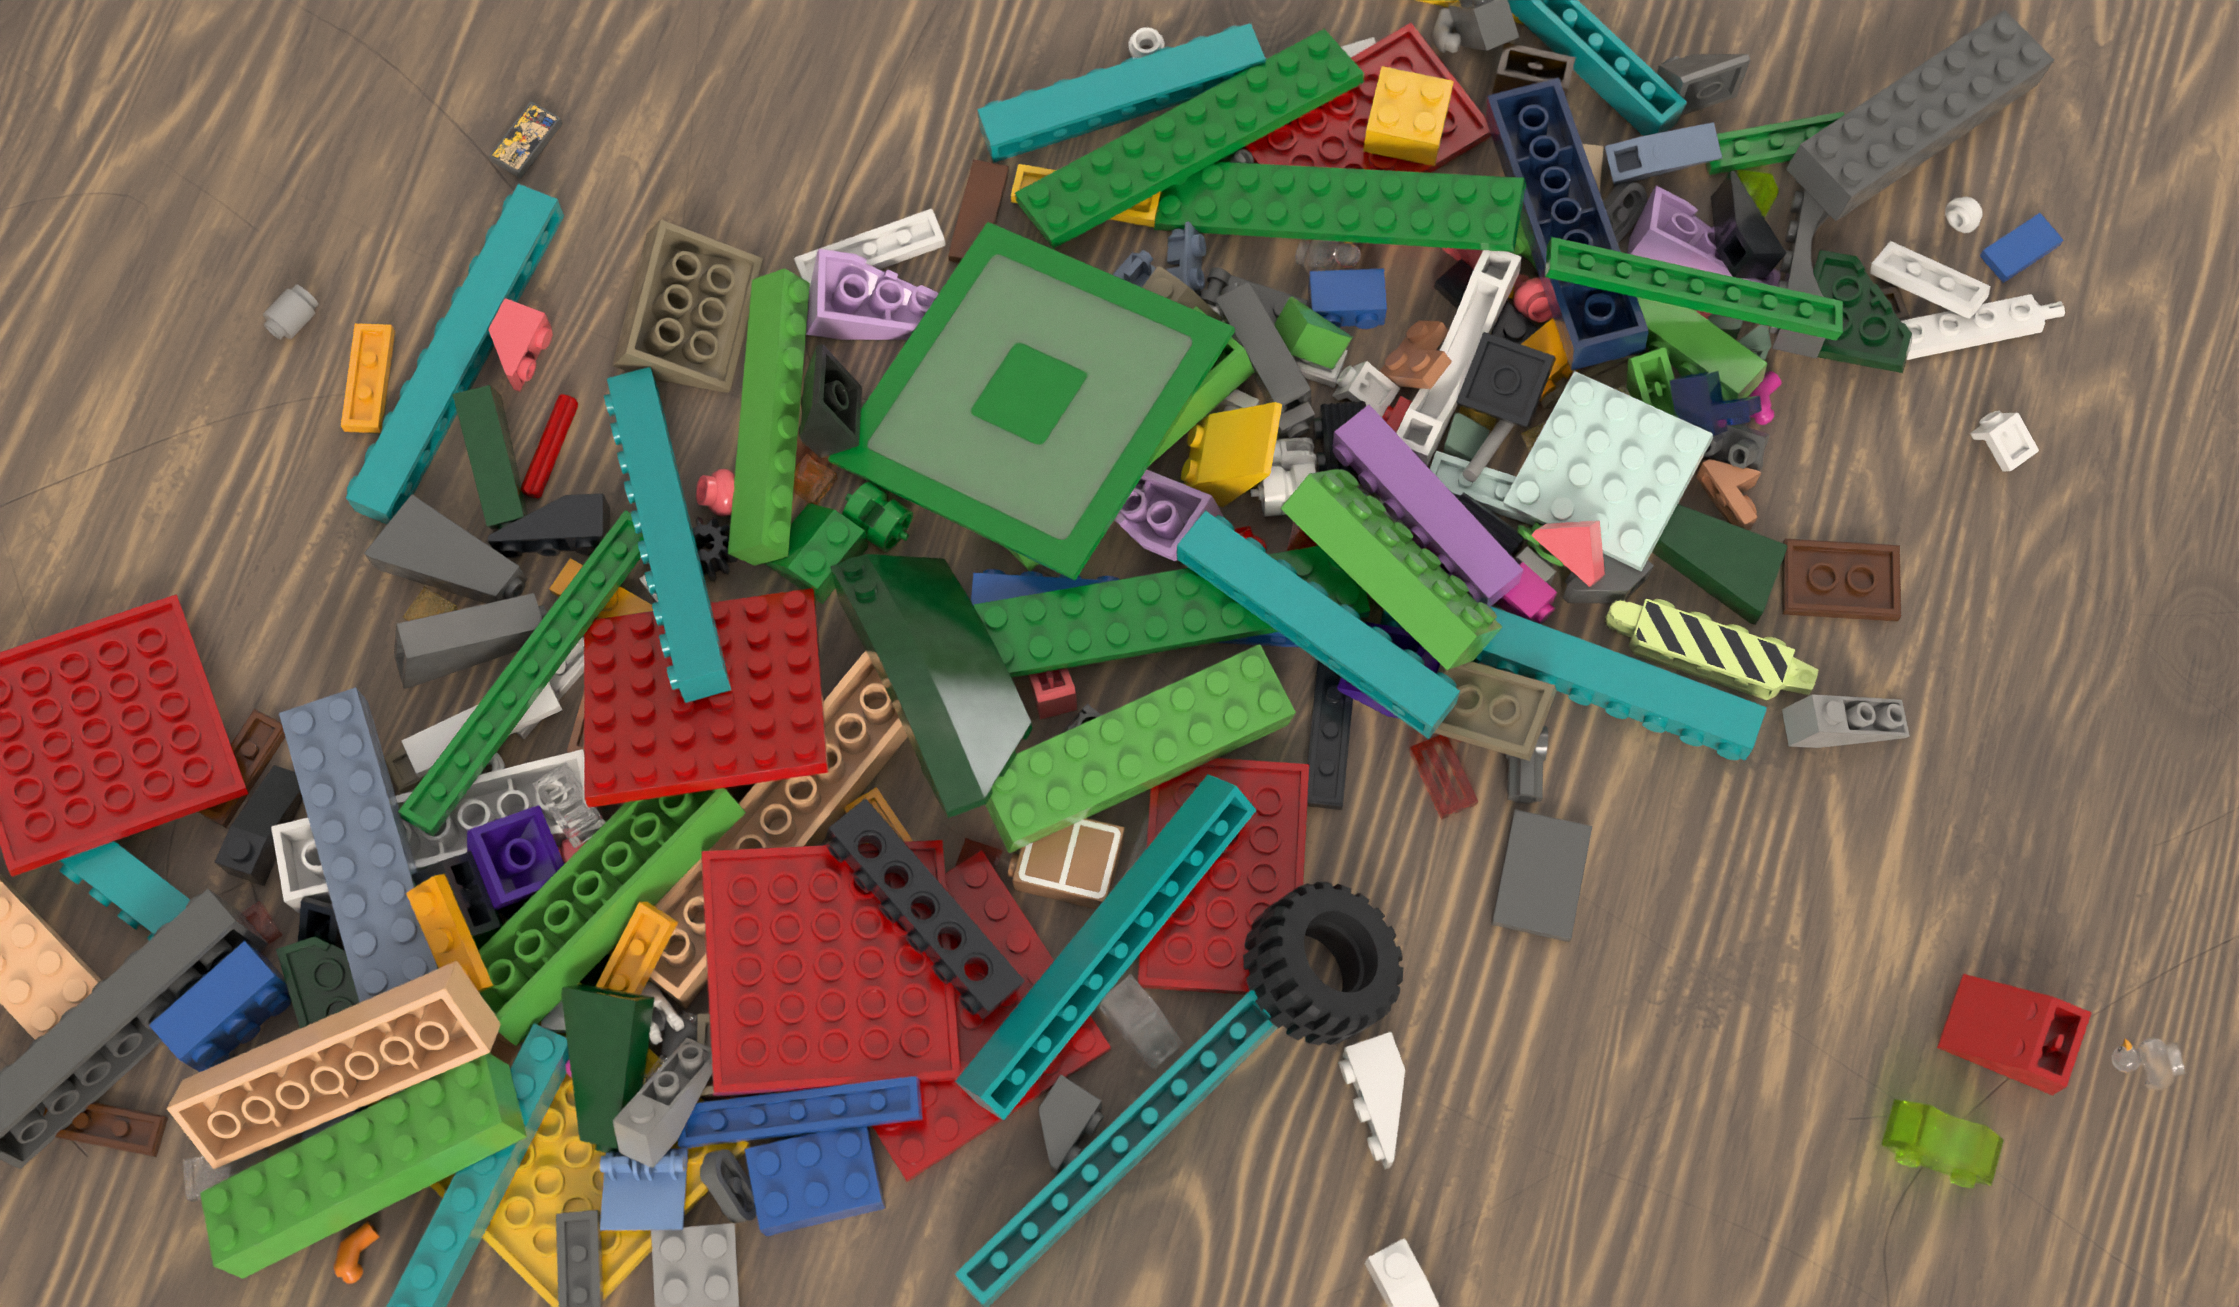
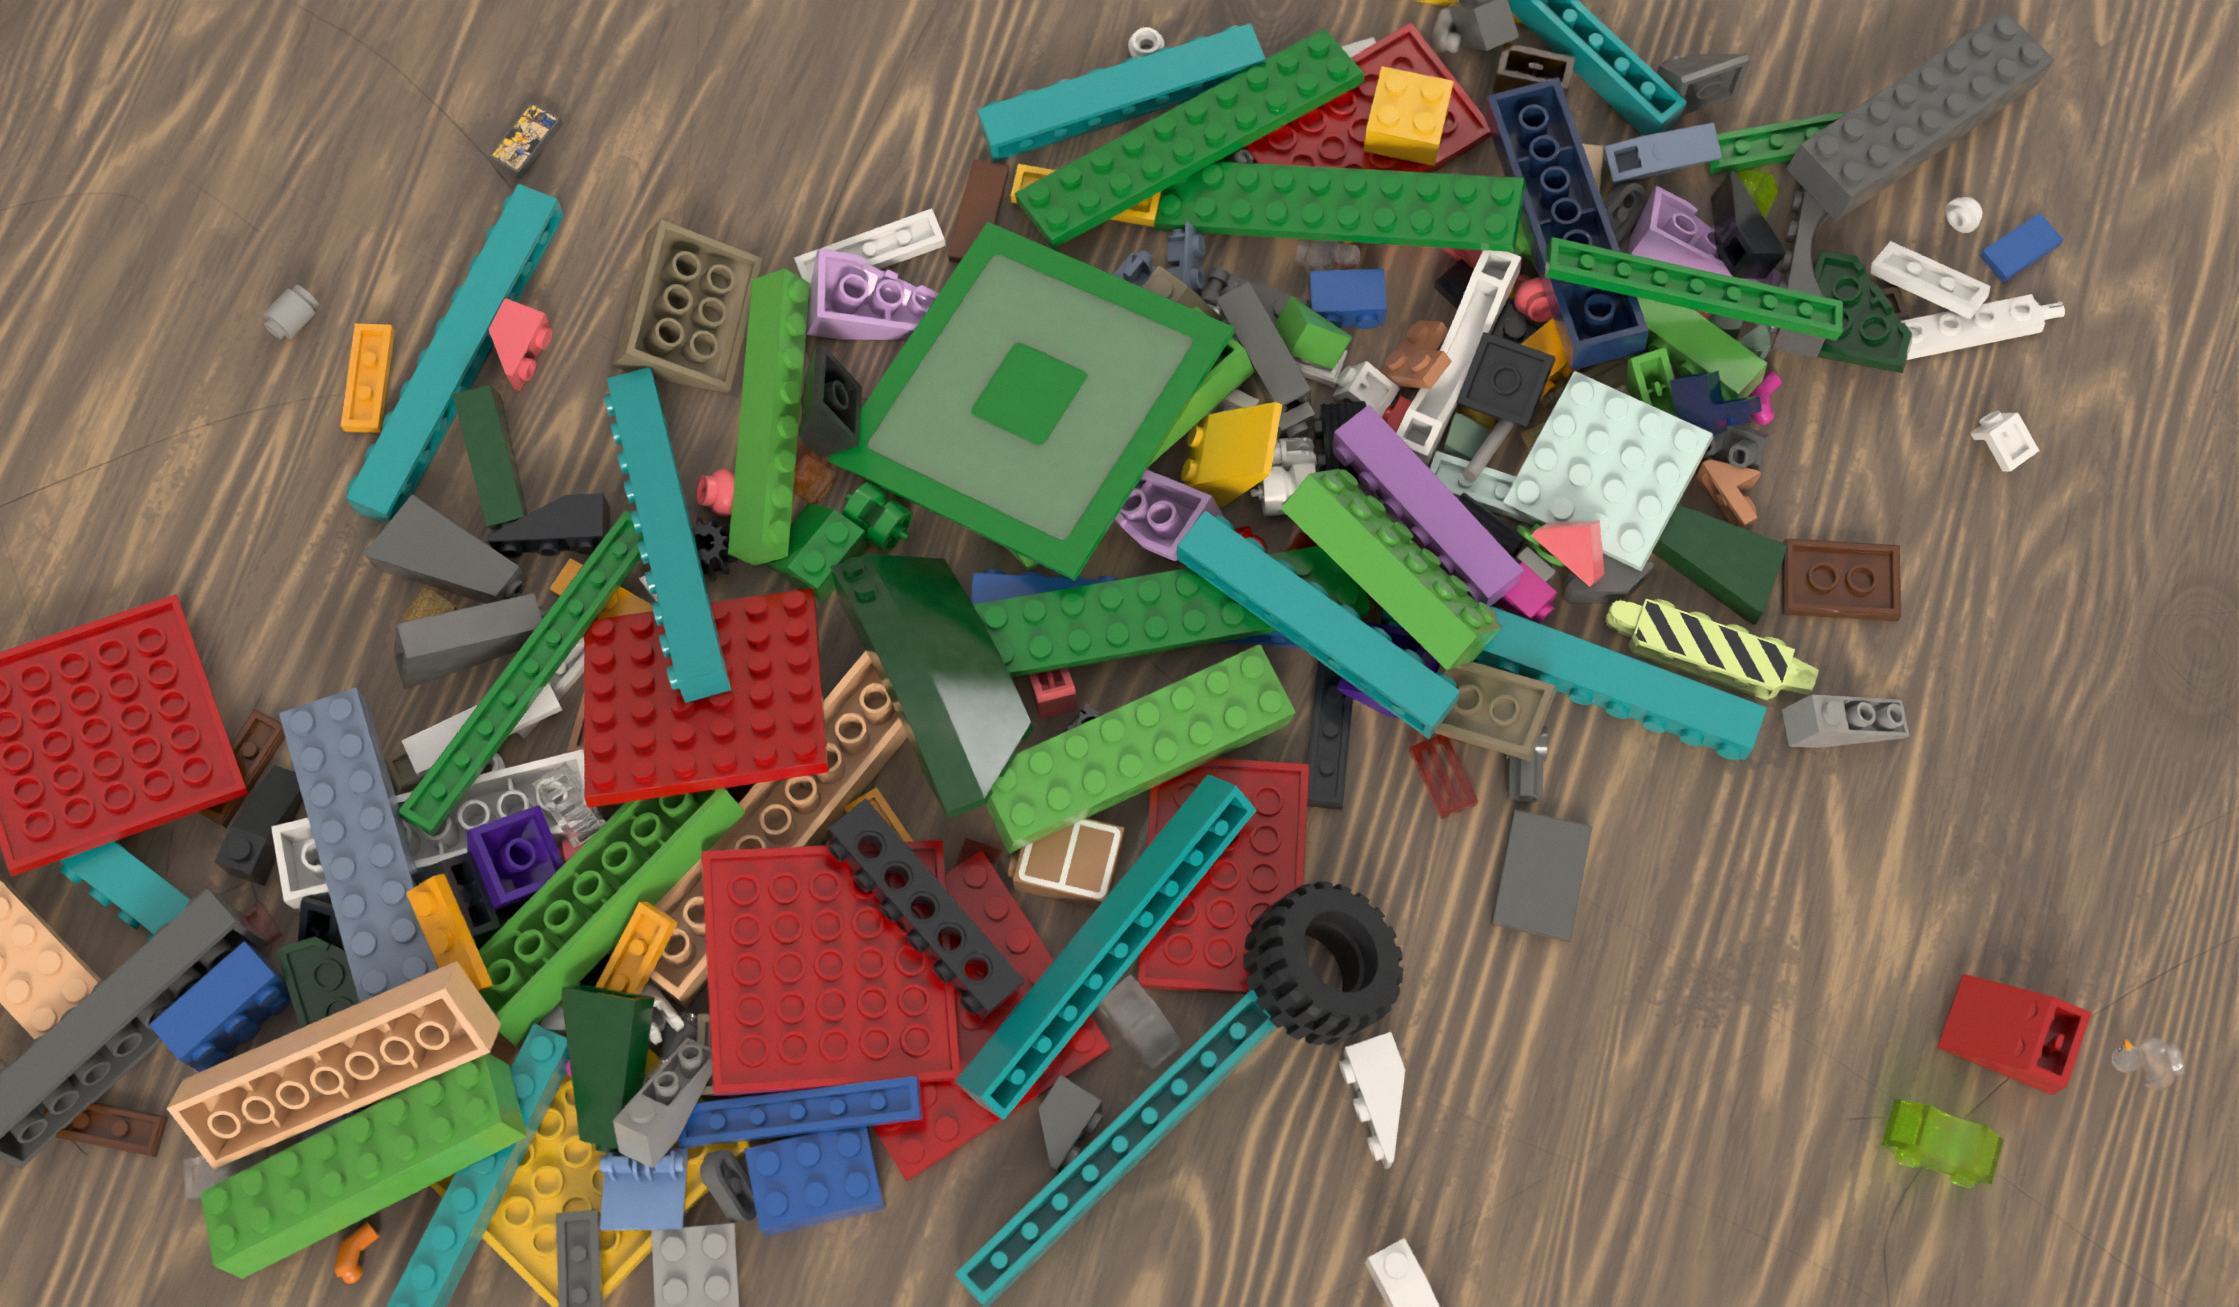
(549, 446): red axle -> none

